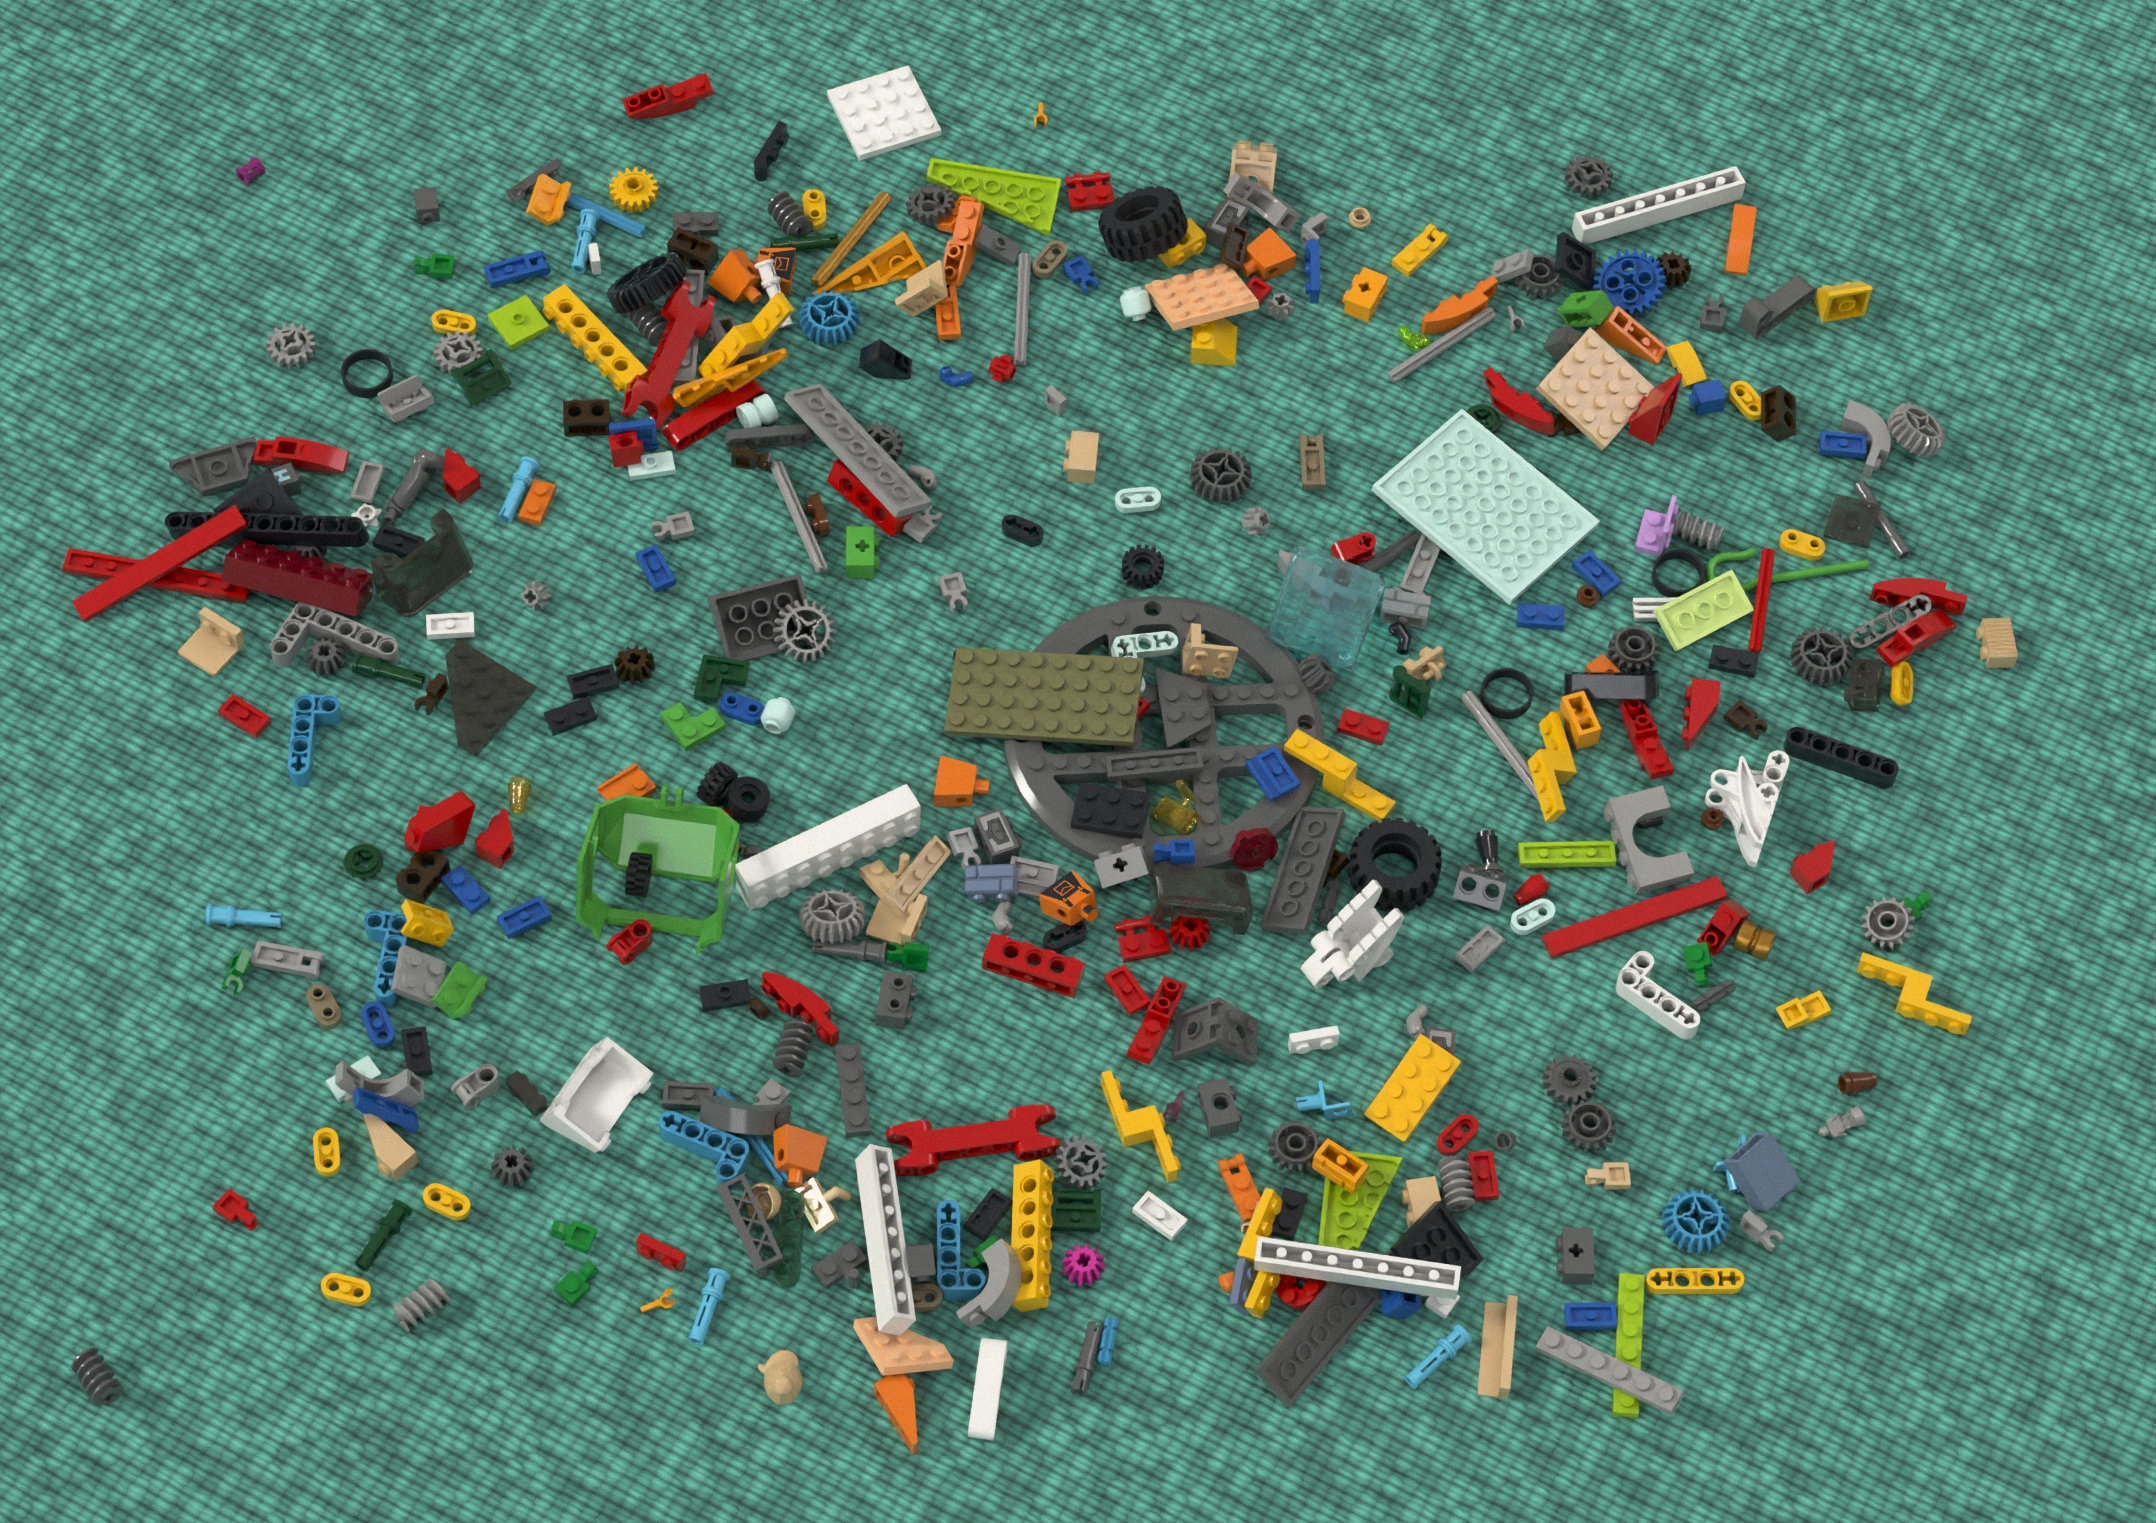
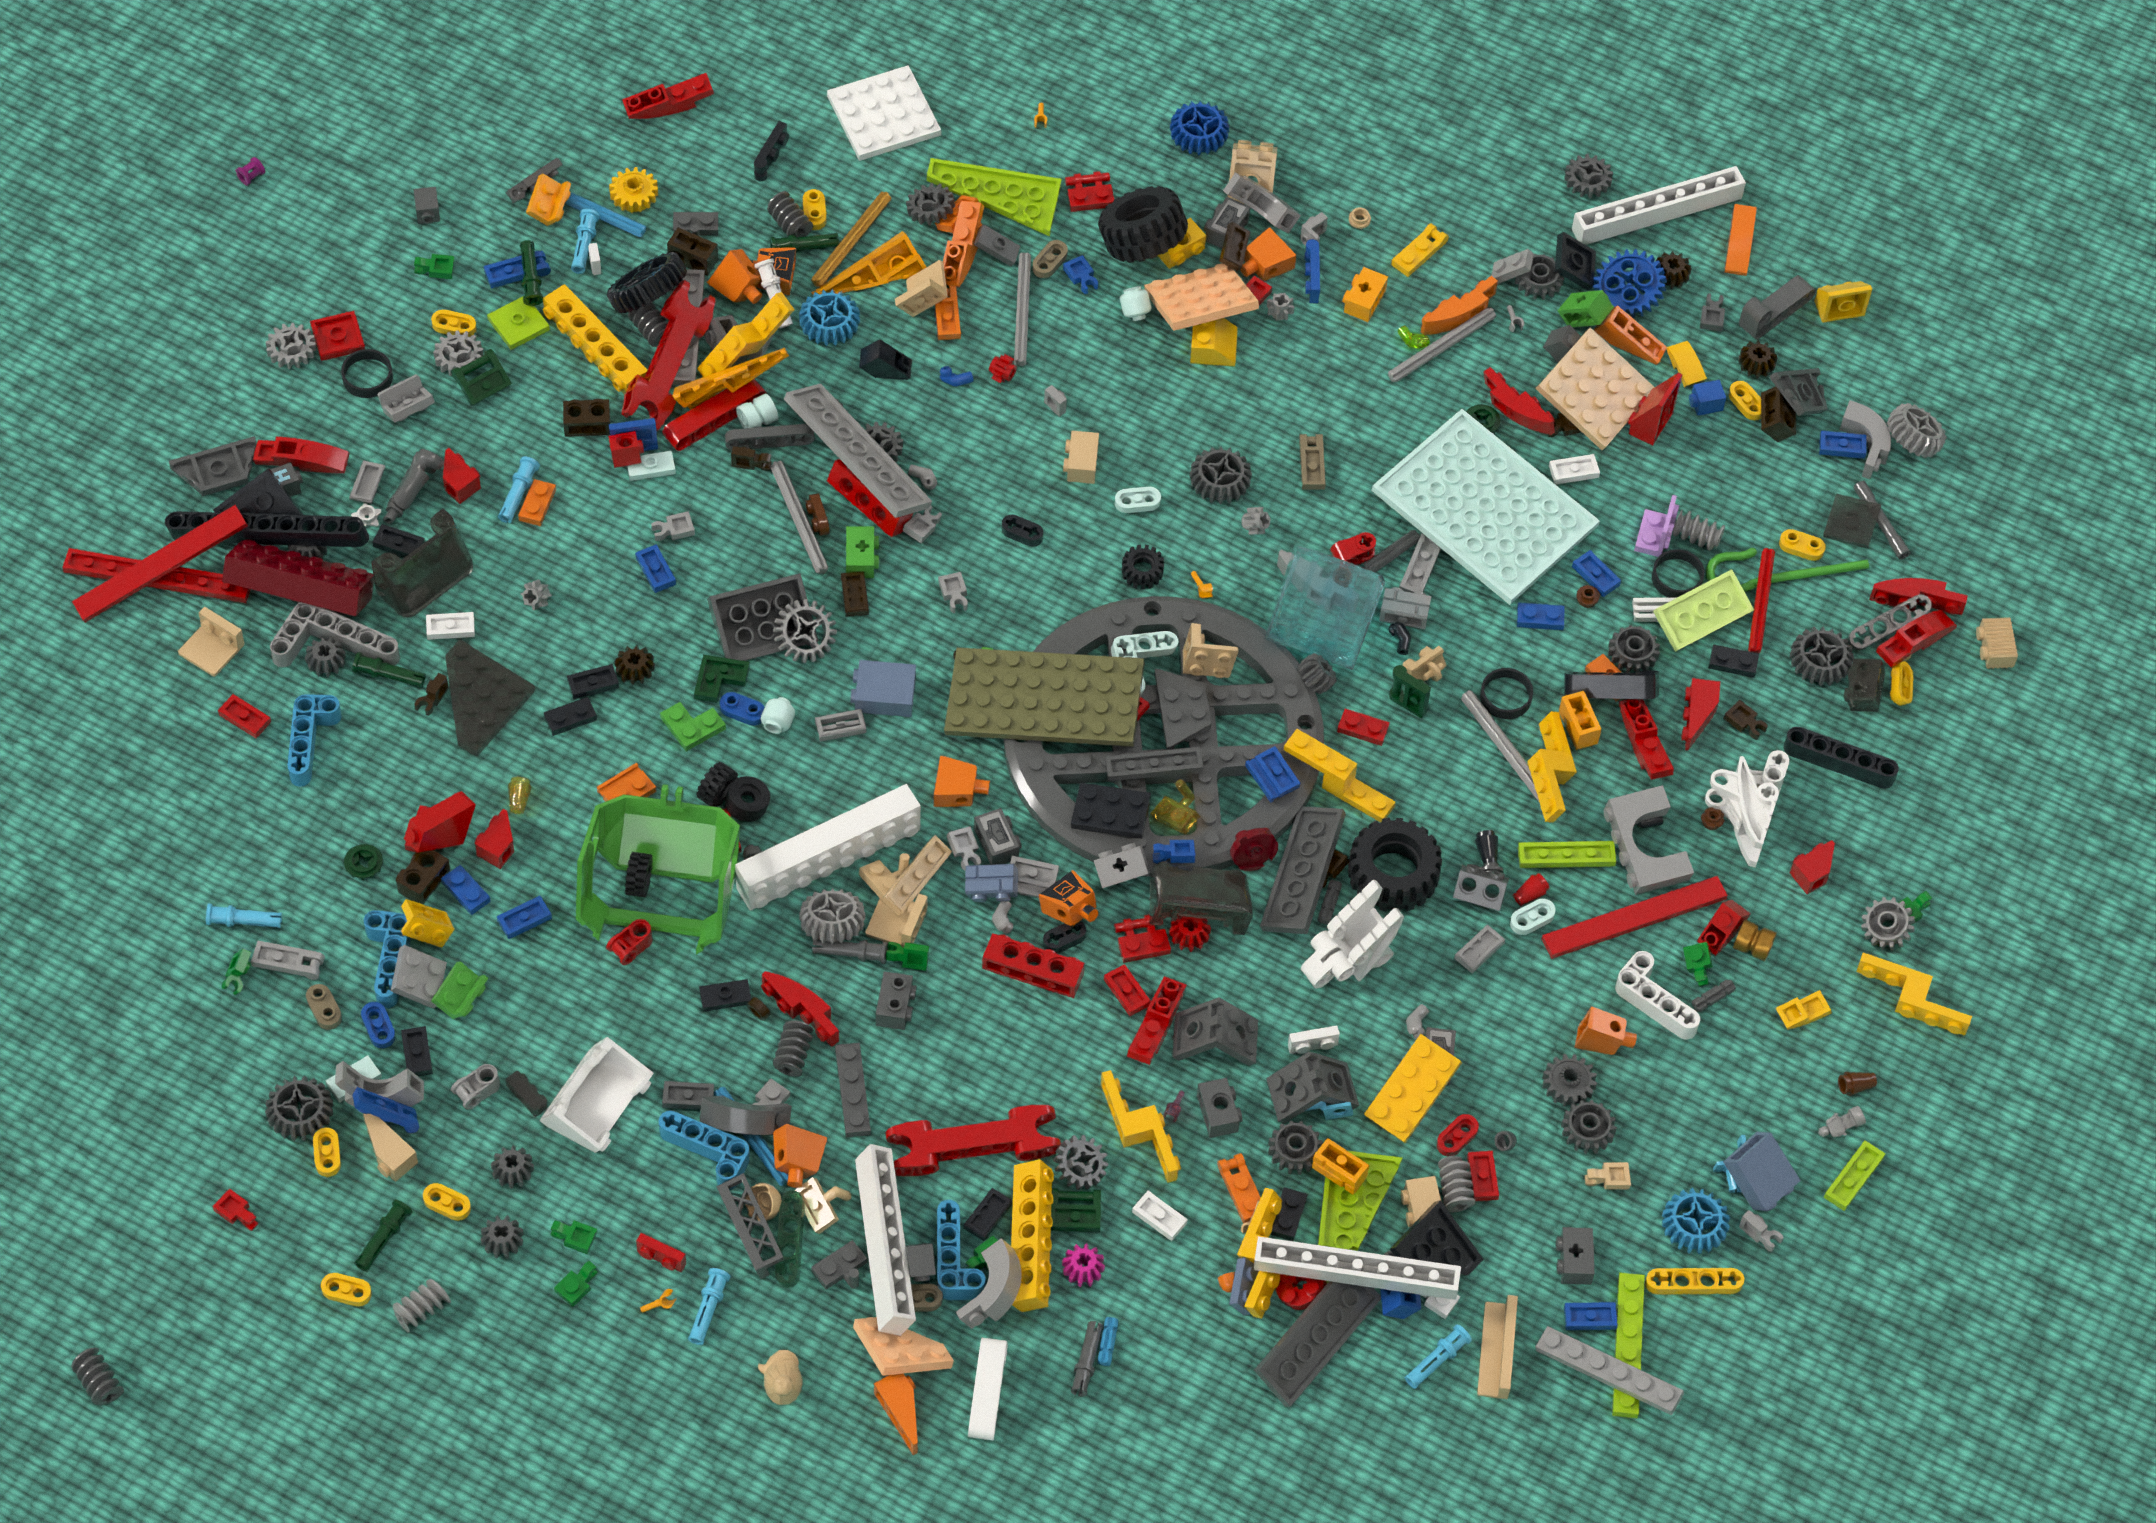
(279, 1108): none -> dark grey gear
(337, 335): none -> red tile
(501, 1236): none -> dark grey gear
(531, 280): none -> dark green pin
(841, 728): none -> light grey tile
(854, 594): none -> dark brown plate
(884, 688): none -> sand blue brick
(1199, 128): none -> blue gear
(1204, 590): none -> light orange hand
(1316, 1080): none -> dark grey bracket
(1574, 469): none -> white plate
(1603, 1032): none -> orange torso
(1757, 359): none -> dark brown gear
(1801, 390): none -> dark grey wing
(1854, 1175): none -> lime plate

